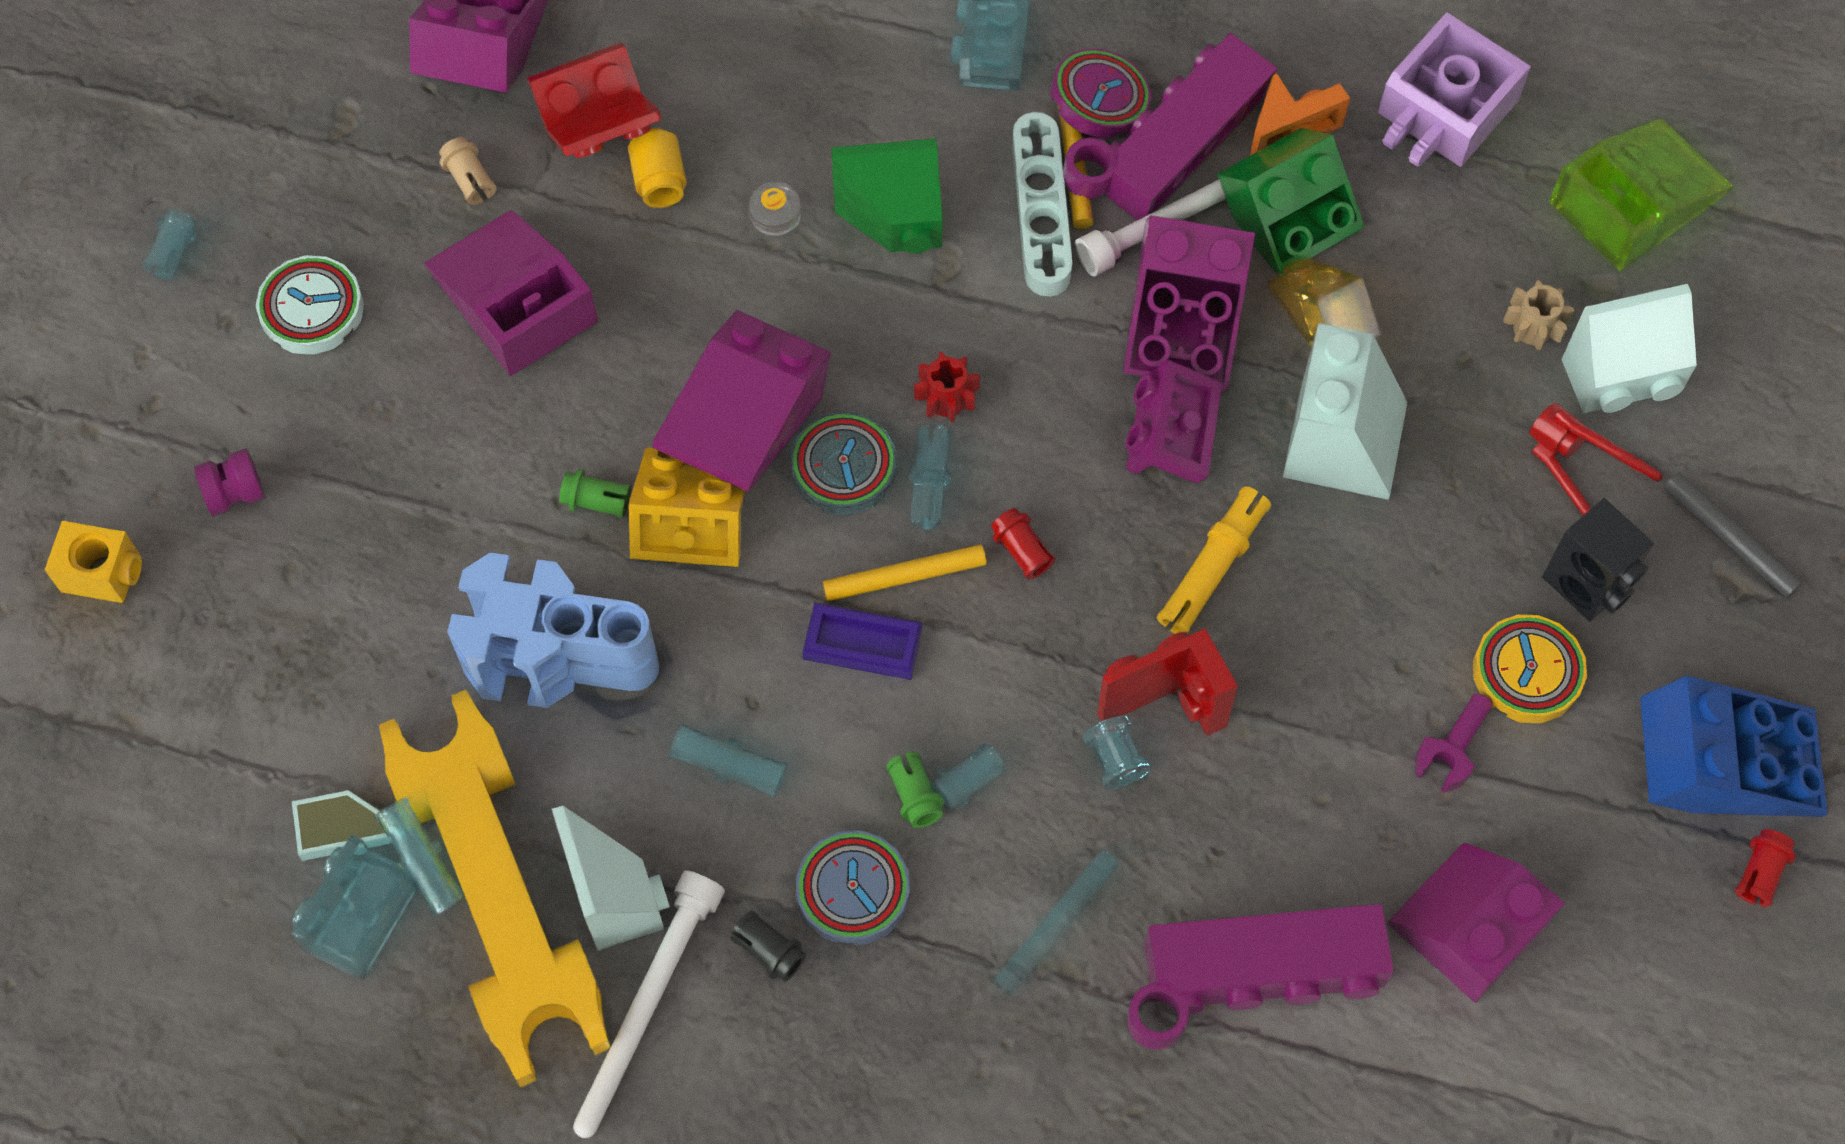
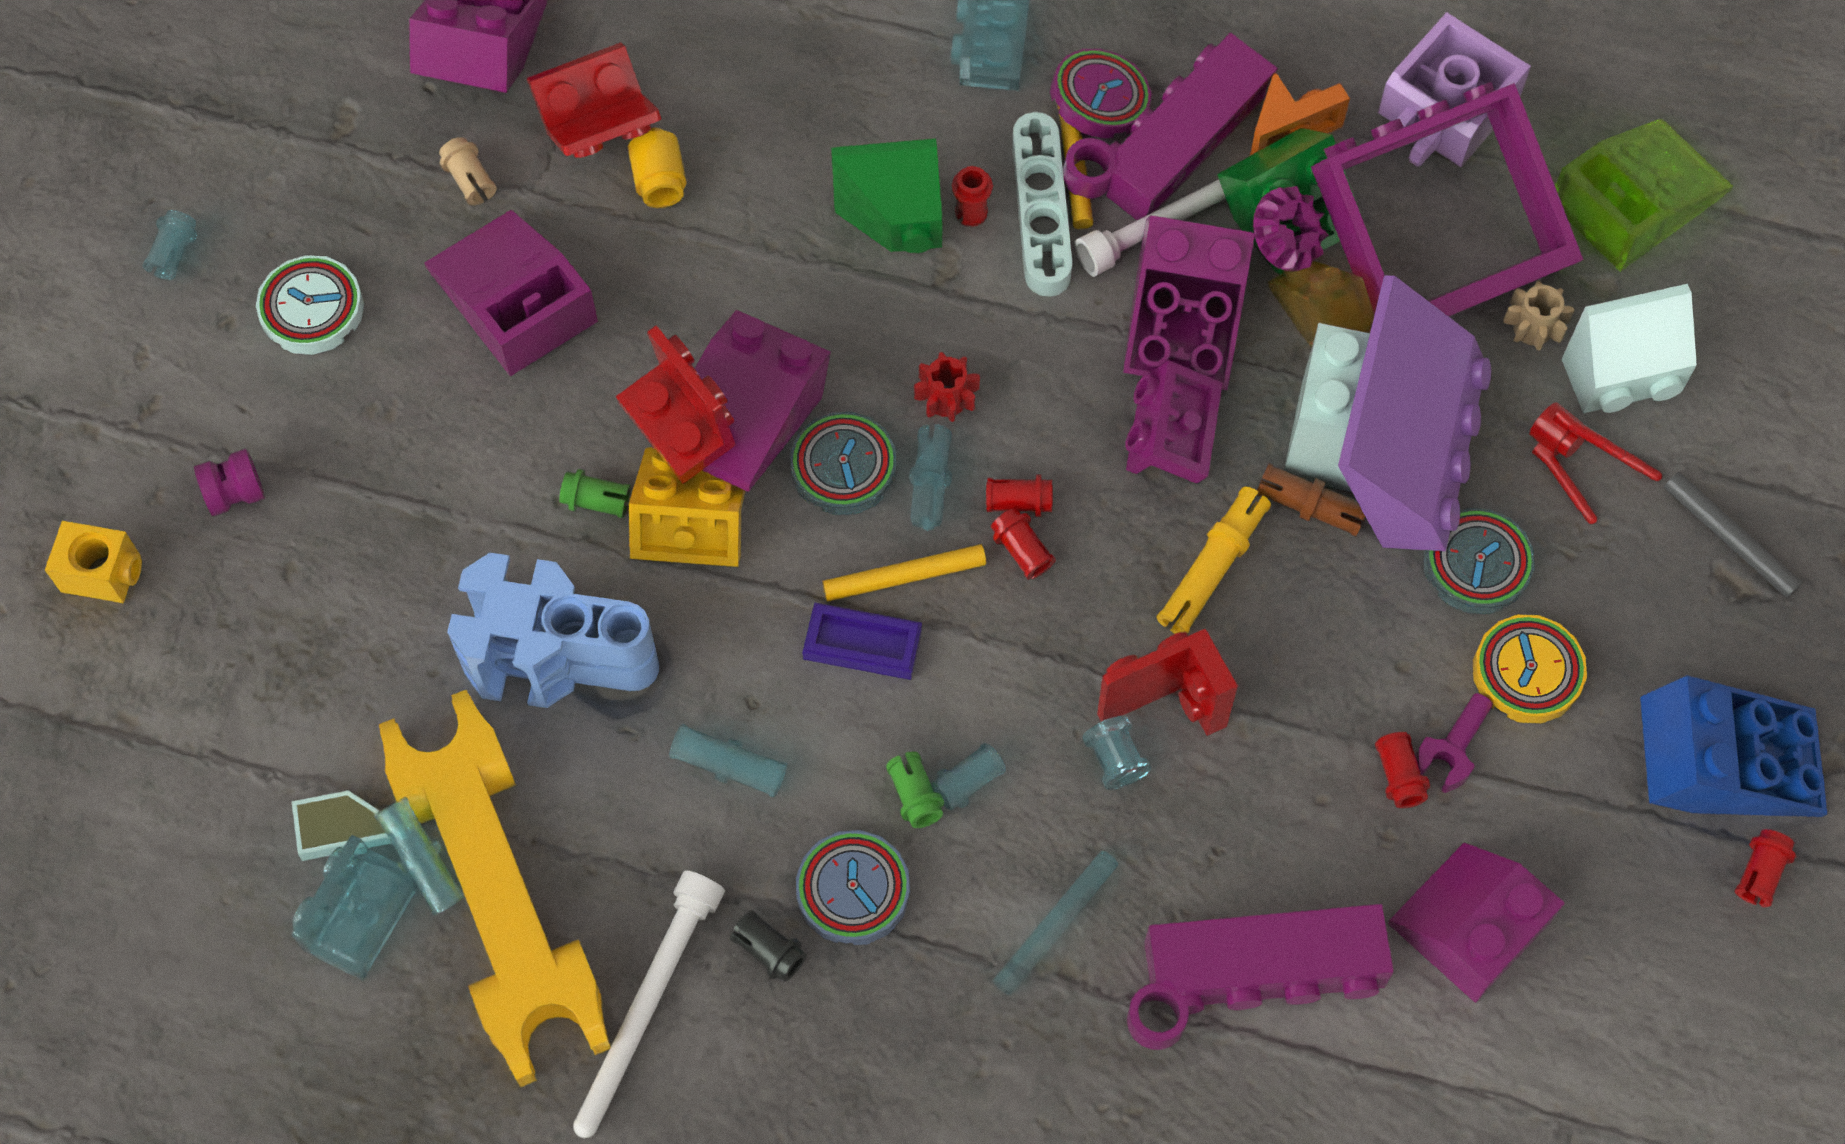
(610, 883): light aqua slope -> none
(679, 410): none -> red bracket
(775, 208): clear tile -> none
(972, 189): none -> red pin
(1023, 494): none -> red pin
(1277, 241): none -> magenta gear
(1311, 499): none -> dark orange pin
(1402, 770): none -> red pin
(1413, 420): none -> medium lavender slope
(1484, 563): none -> tile
(1526, 168): none -> magenta window
(1599, 561): black brick -> none

